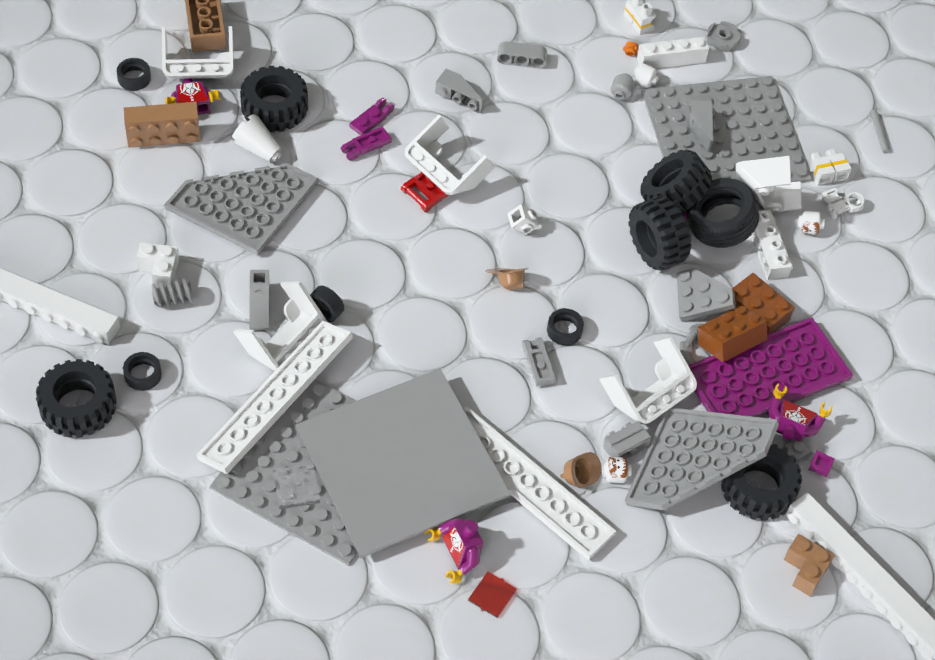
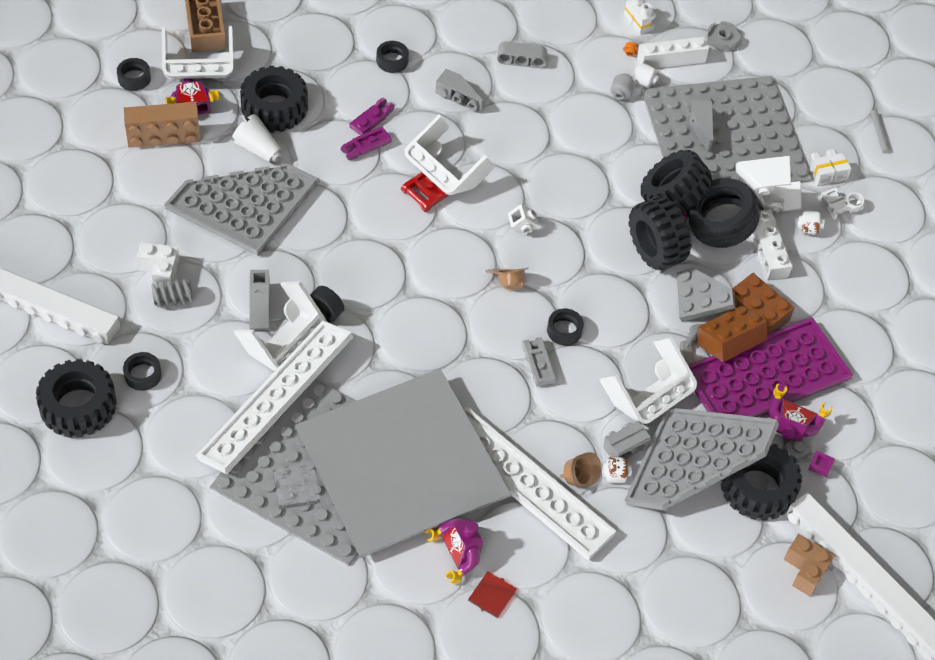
(389, 65): none -> black tyre

